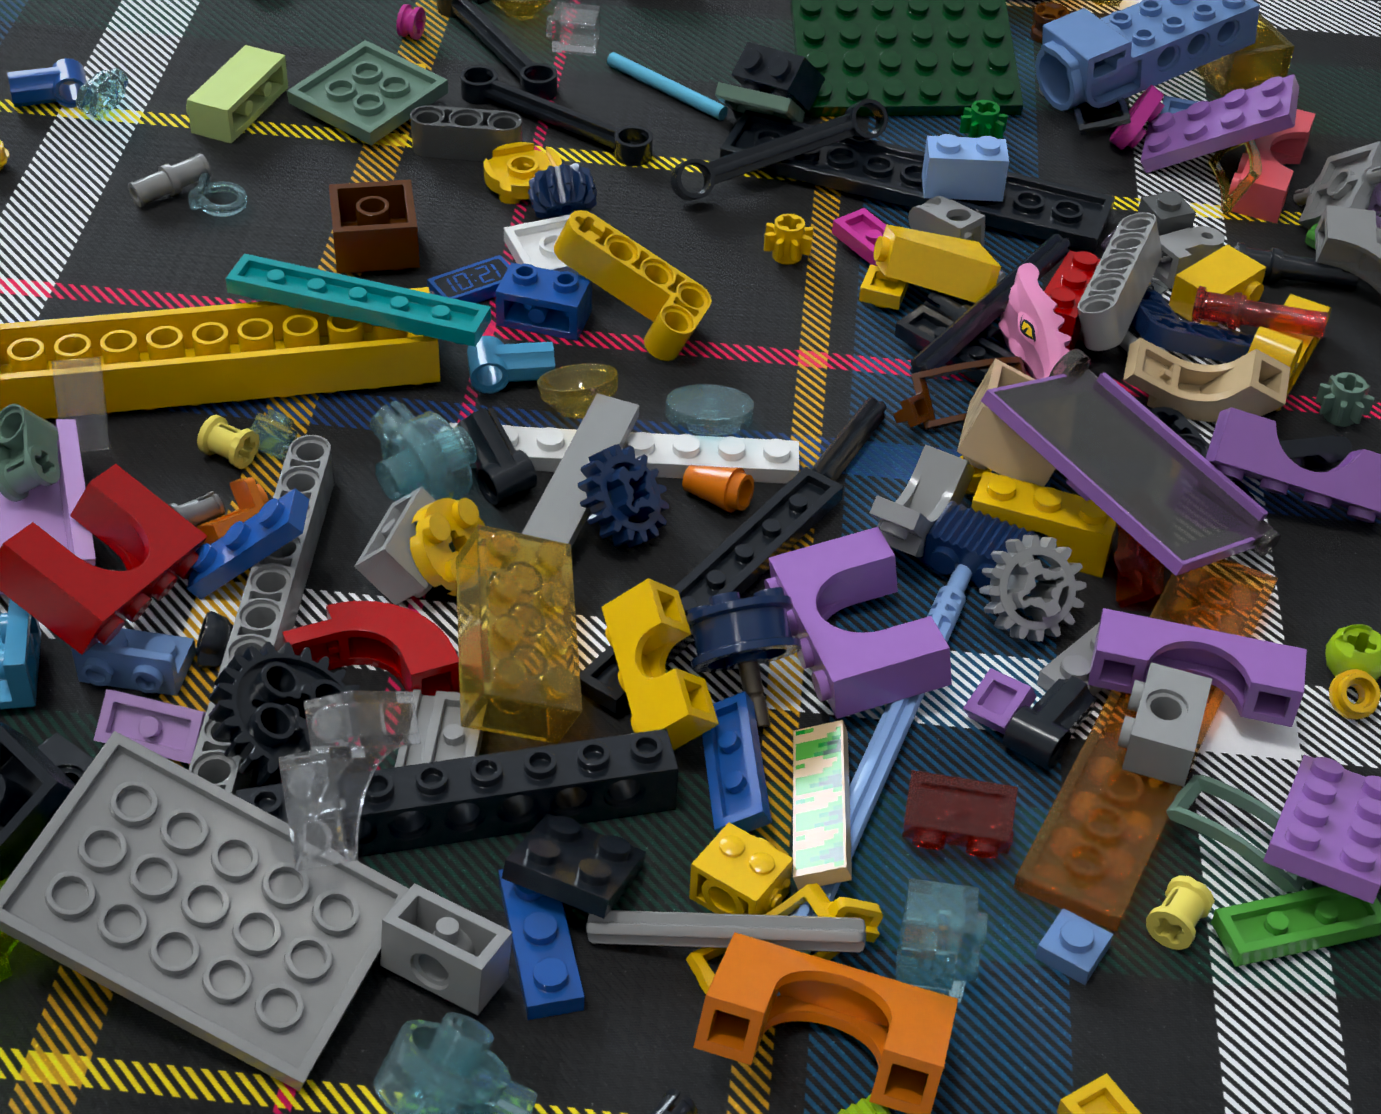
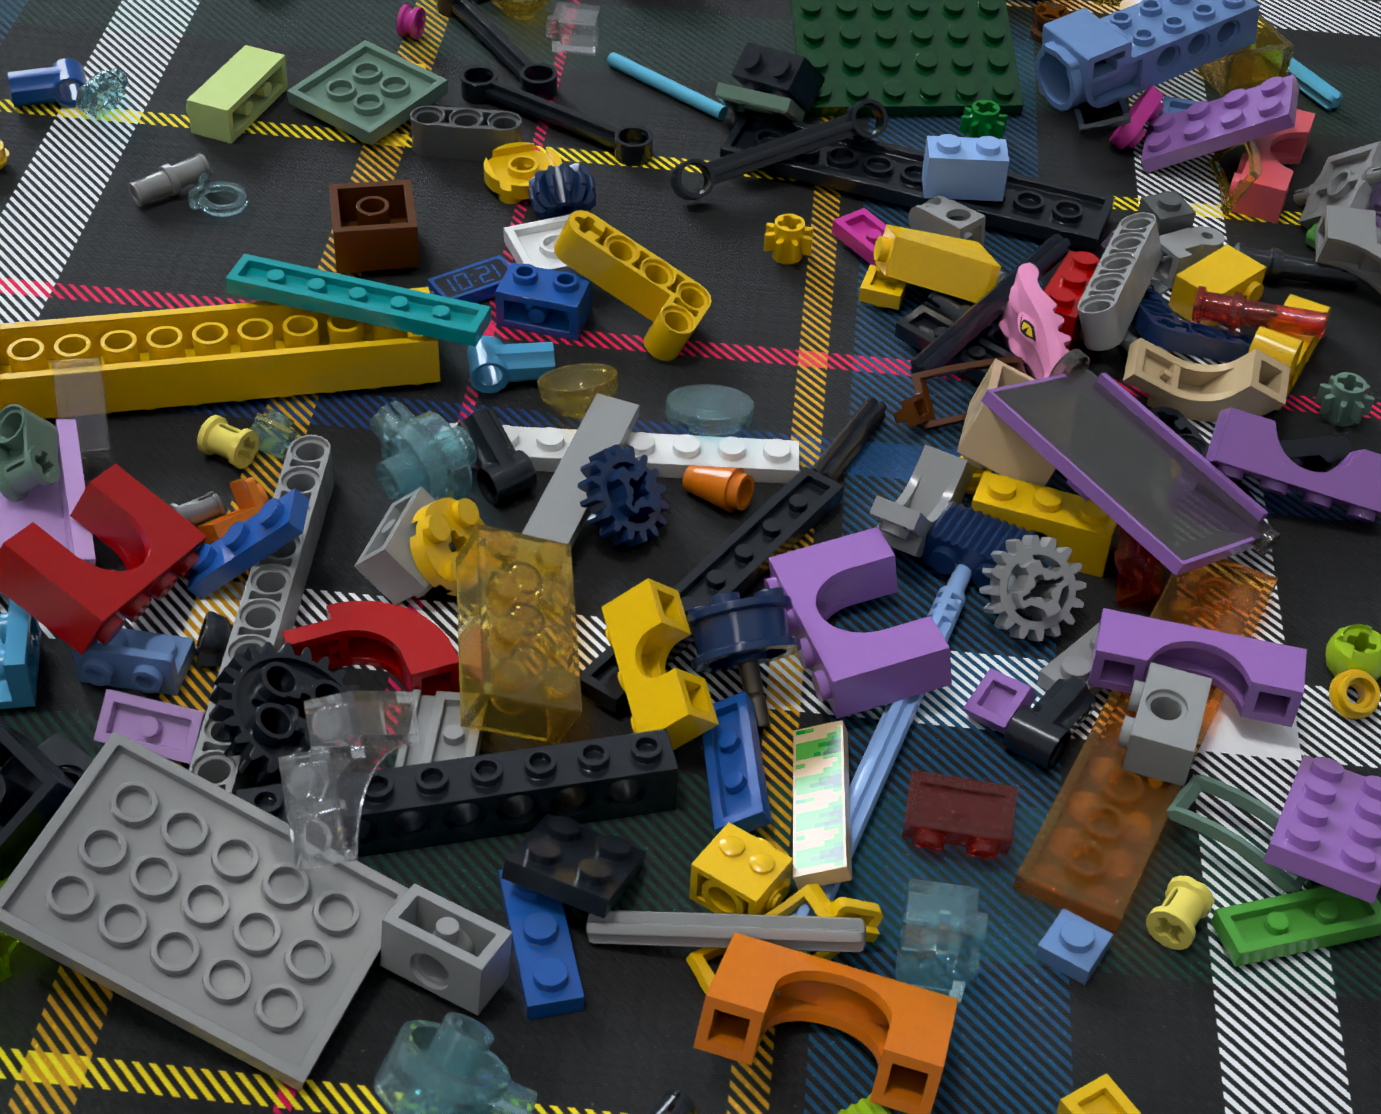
(1314, 86): none -> medium azure axle

